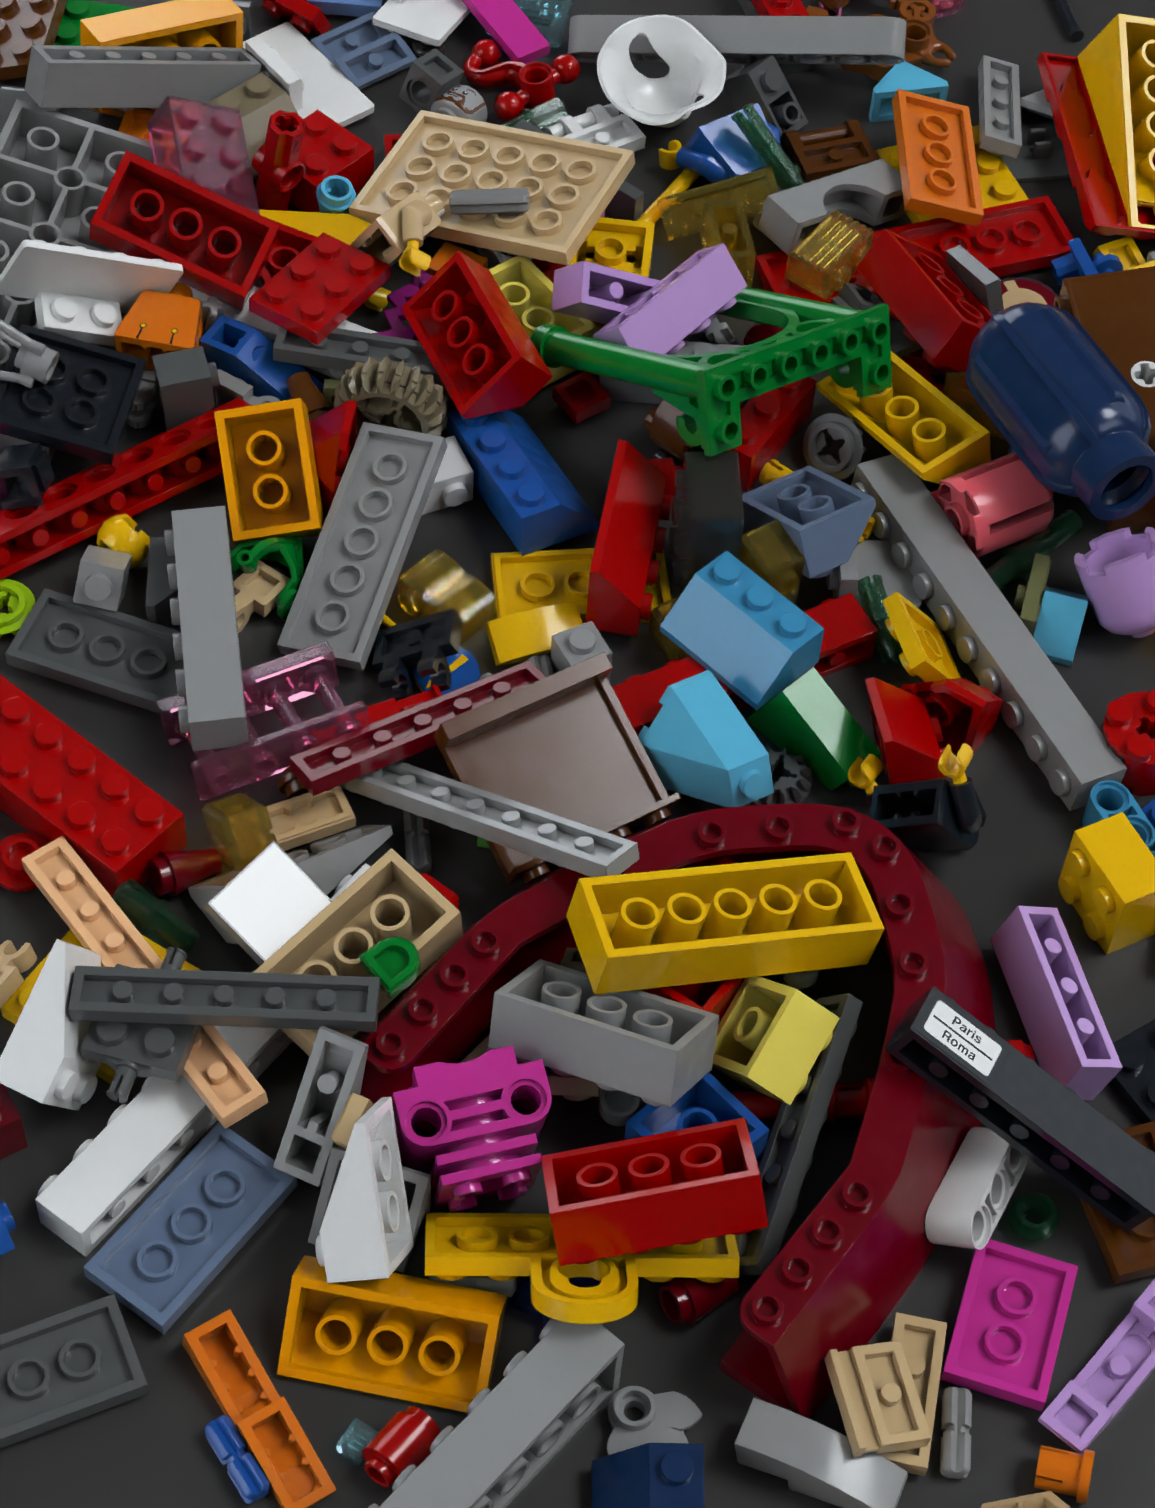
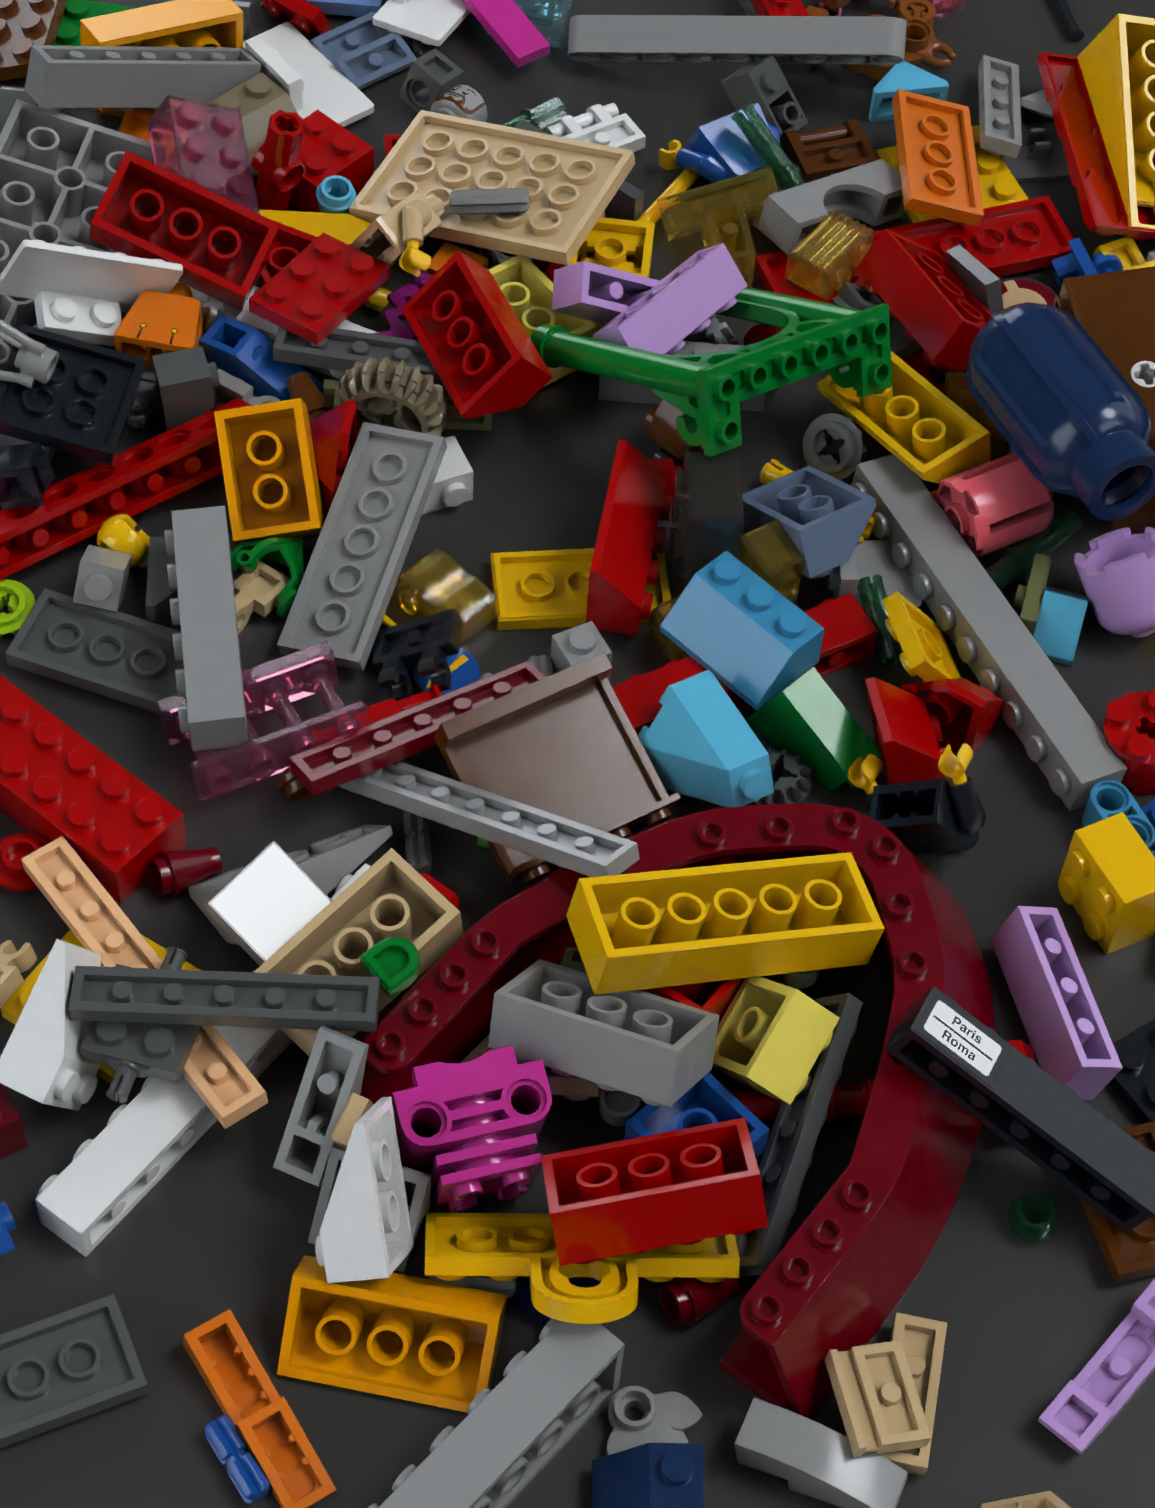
(155, 915): clear green axle -> none
(190, 1227): sand blue plate -> none
(238, 829): clear yellow brick -> none
(310, 817): tan plate -> none
(355, 1440): clear light blue piece -> none
(399, 1444): red brick -> none
(520, 481): blue slope -> none
(529, 632): yellow slope -> none
(532, 80): red piece -> none
(581, 397): red plate -> none
(663, 102): white piece -> none
(769, 425): red brick -> none
(956, 1440): light grey piece -> none
(974, 1191): white beam -> none
(1010, 1324): dark pink plate -> none
(1065, 1472): orange bush -> none

